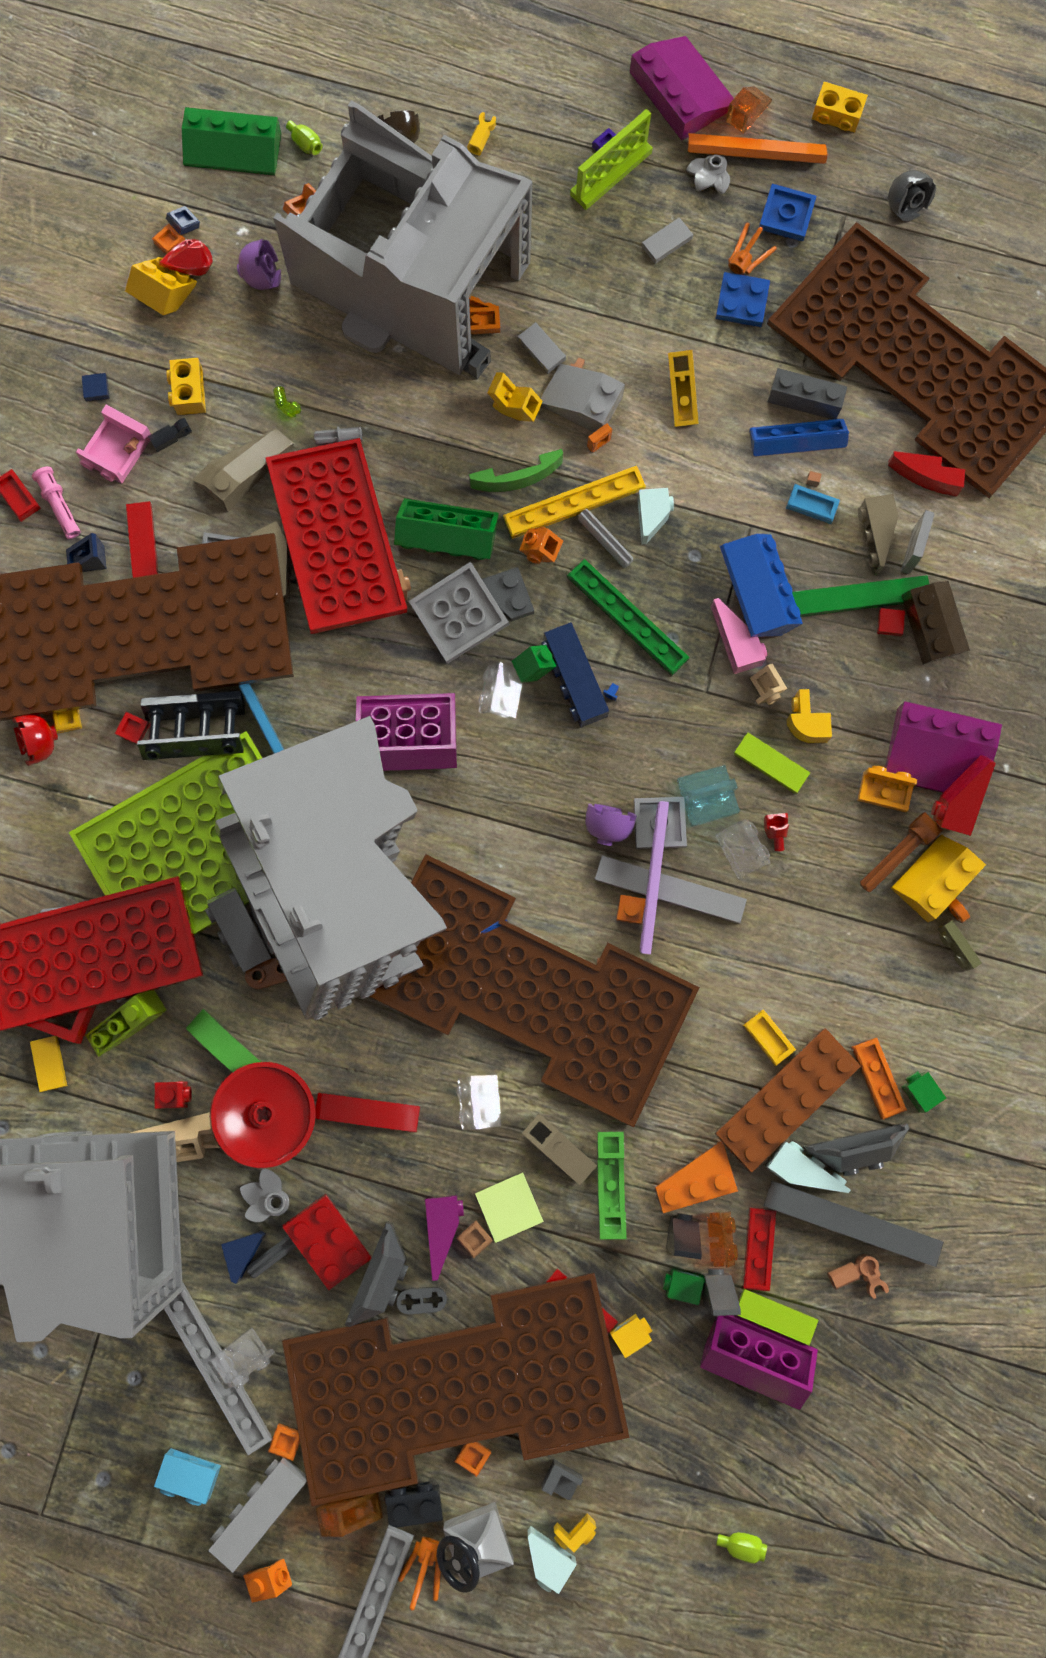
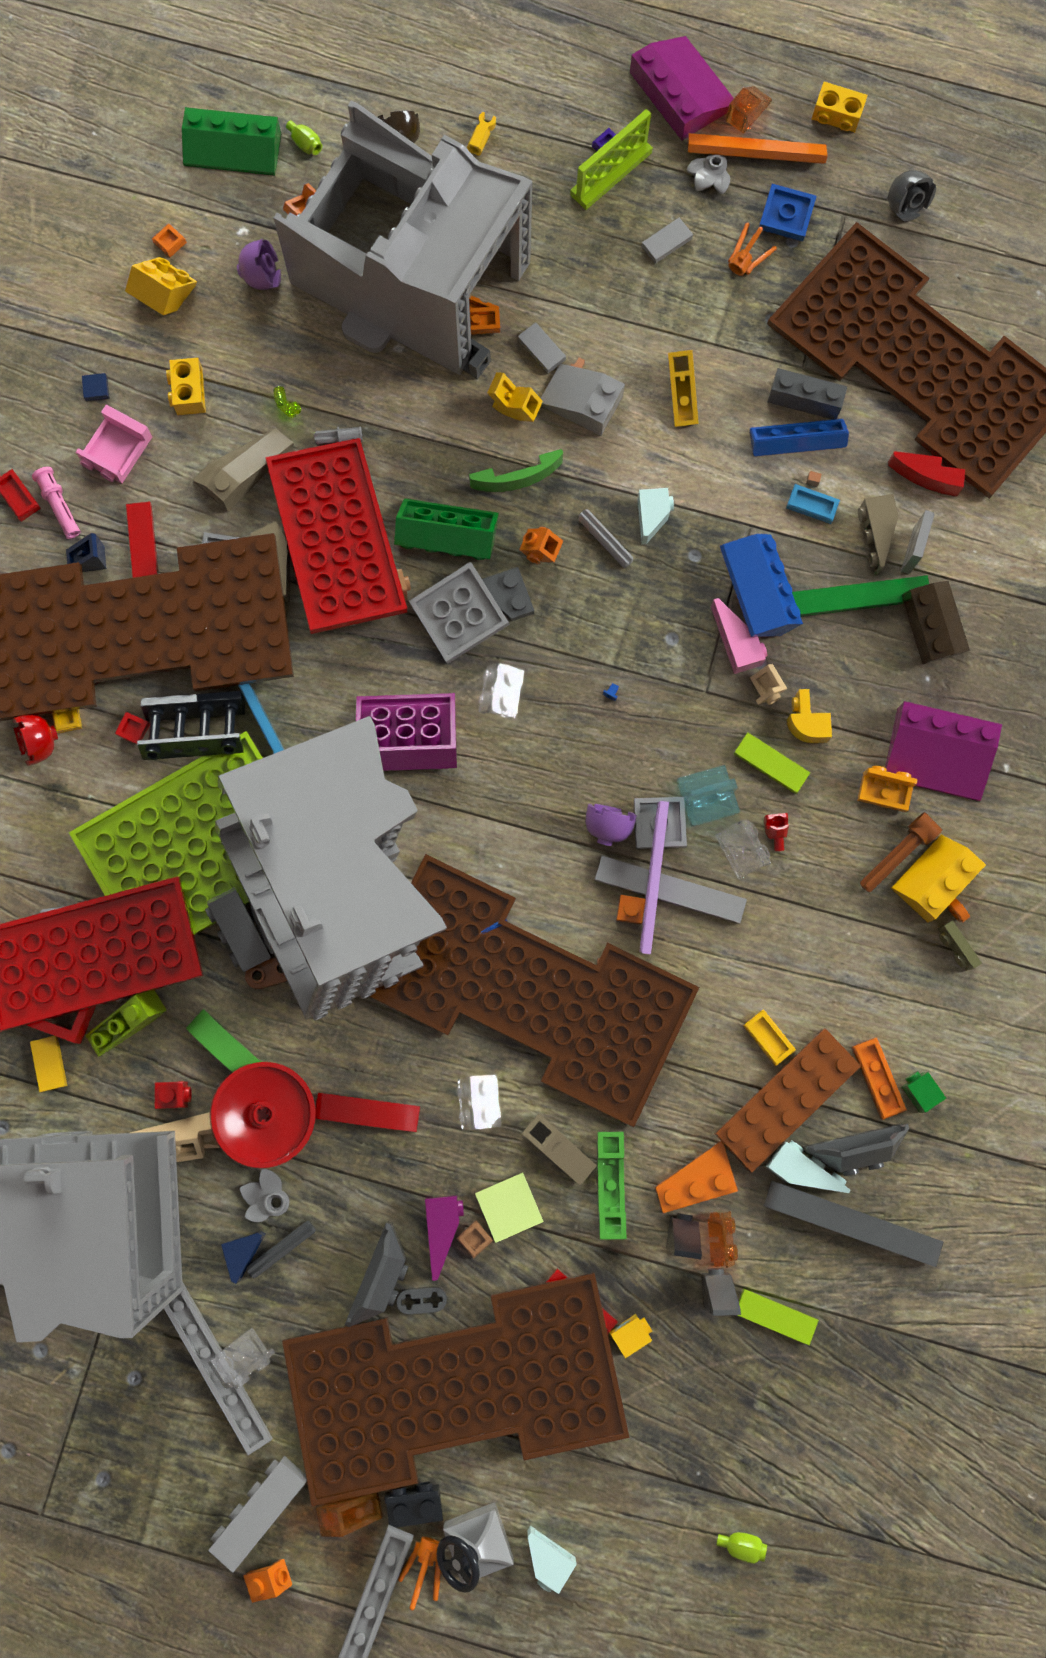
(131, 445): nougat piece -> none
(169, 435): black bar -> none
(182, 220): dark blue tile -> none
(187, 1477): medium azure brick -> none
(189, 257): red piece -> none
(285, 1442): orange tile -> none
(327, 1241): red plate -> none
(473, 1457): orange tile -> none
(533, 663): green brick -> none
(561, 1480): dark grey panel -> none
(574, 502): yellow tile -> none
(575, 675): dark blue brick -> none
(580, 1534): yellow bracket -> none
(599, 438): orange tile -> none
(628, 617): green tile -> none
(683, 1286): green brick -> none
(742, 299): blue plate -> none
(759, 1249): red tile -> none
(760, 1359): magenta slope -> none
(865, 1266): nougat bar -> none
(891, 622): red tile -> none
(963, 798): red slope -> none

